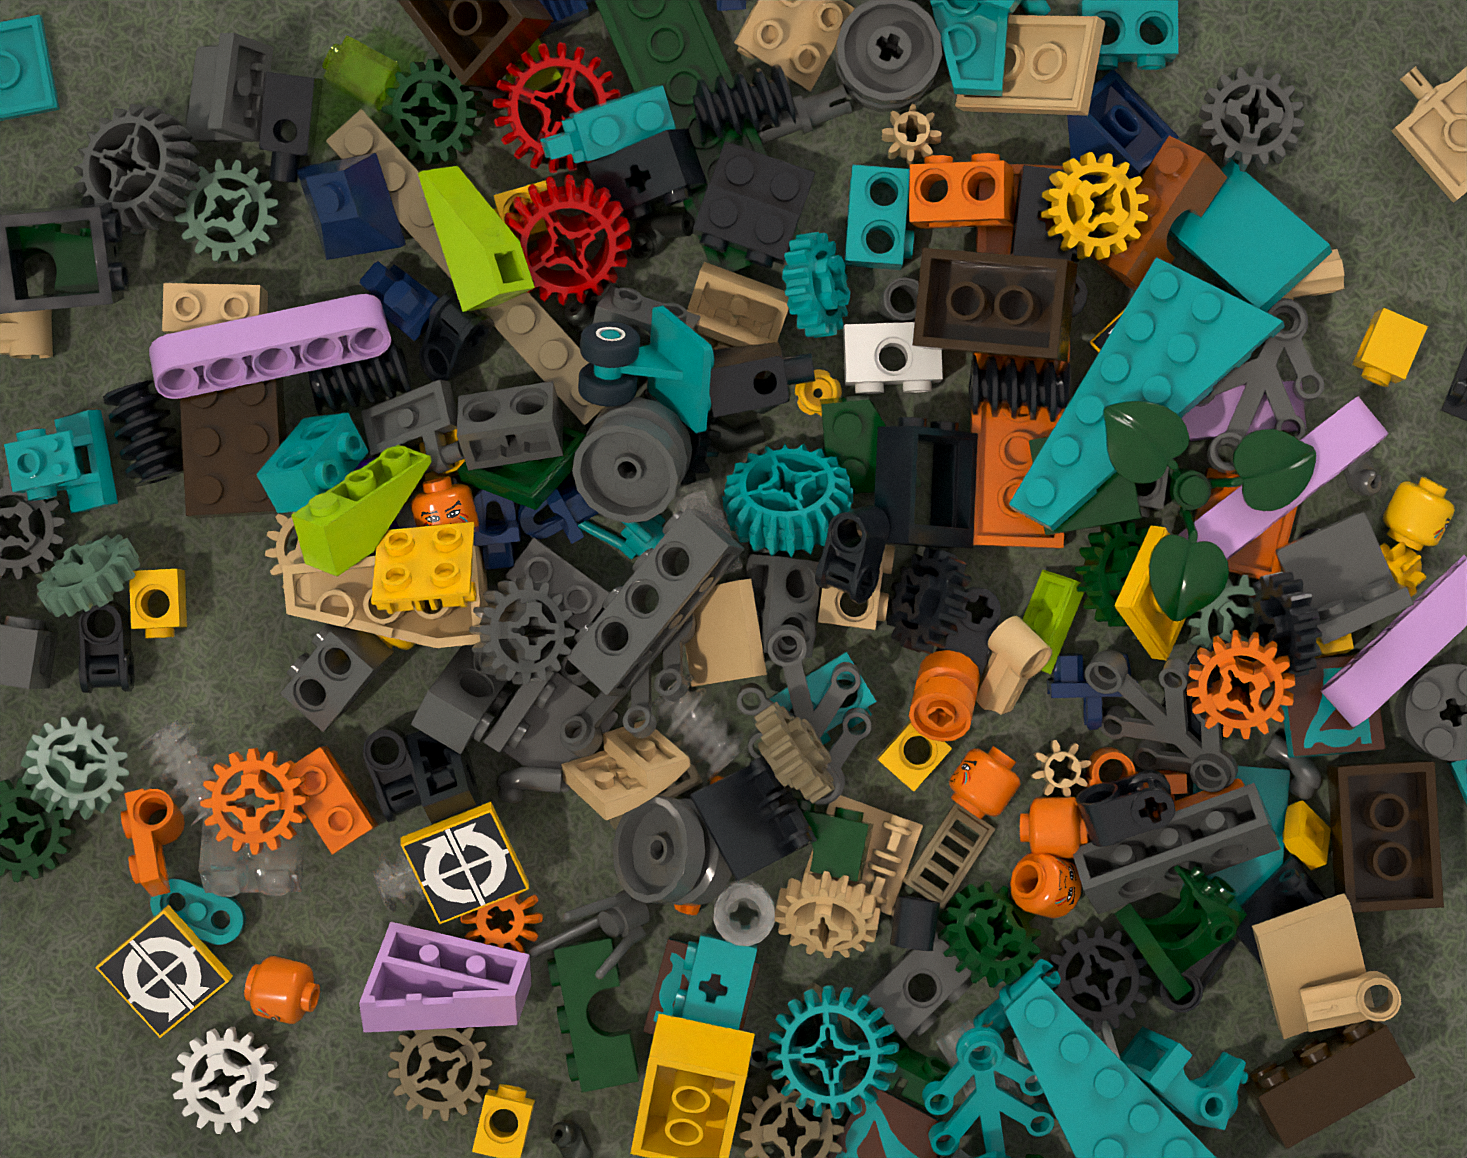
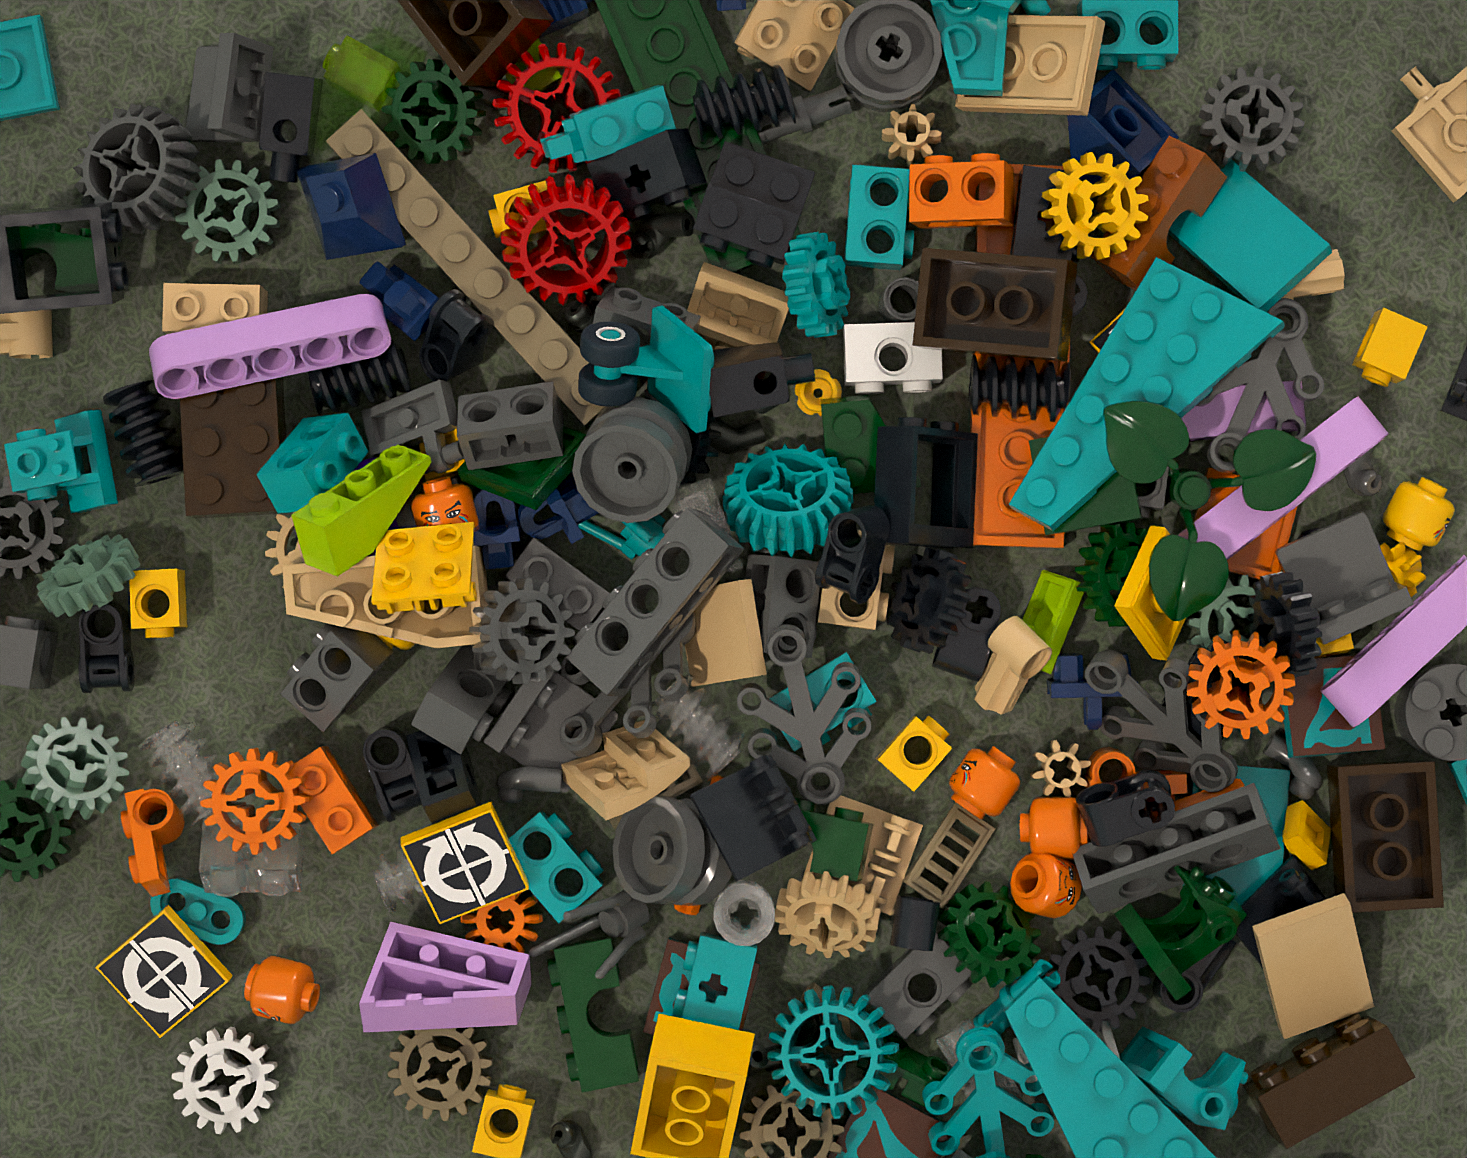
(476, 243): lime slope -> none
(544, 871): none -> teal brick
(794, 752): dark tan gear -> none
(944, 696): orange wheel -> none
(1344, 1004): tan piece -> none

